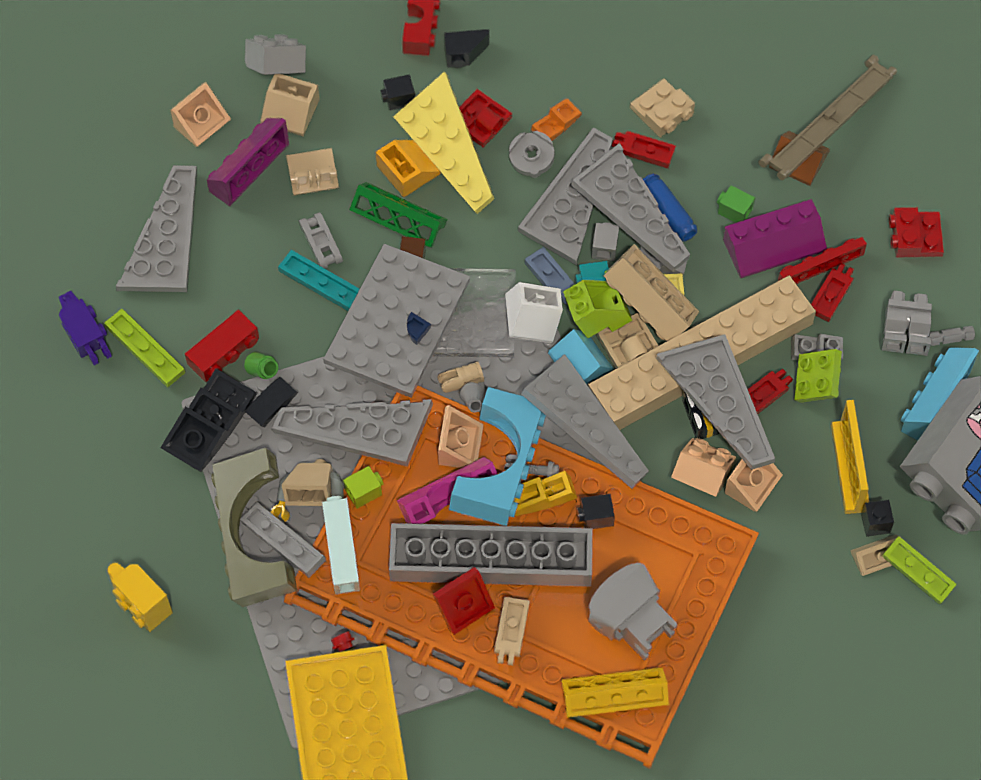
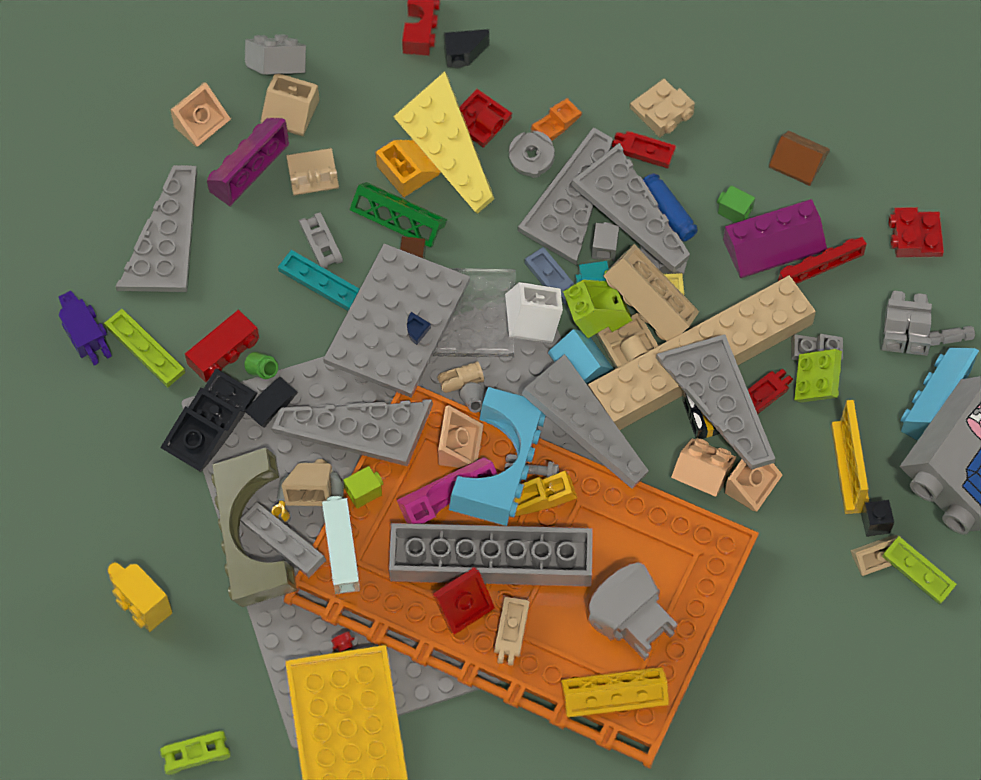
(194, 752): none -> lime plate
(397, 92): black brick -> none
(596, 511): black brick -> none
(830, 119): dark tan piece -> none
(832, 292): red hinge -> none

